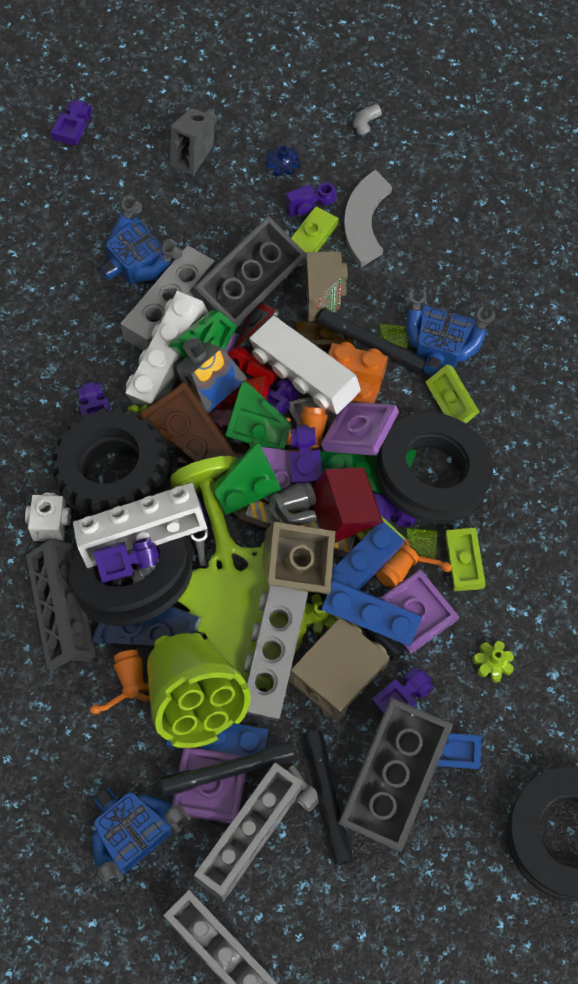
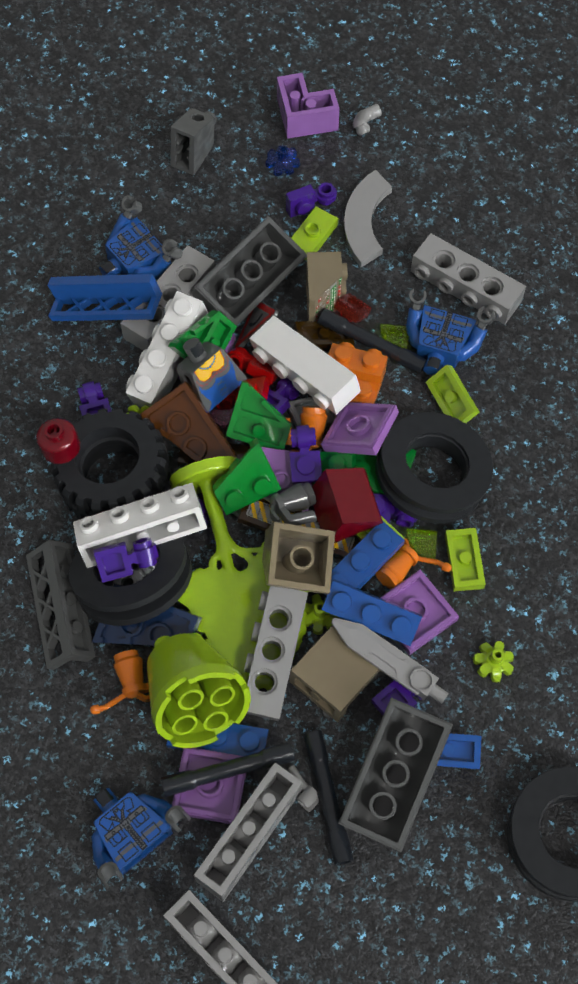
(47, 517): white brick -> none
(58, 441): none -> dark red head
(71, 125): dark purple plate -> none
(107, 292): none -> blue fence
(199, 542): light grey hand -> none
(304, 111): none -> medium lavender brick
(352, 308): none -> clear red plate
(389, 659): none -> light grey piece
(480, 278): none -> light grey brick

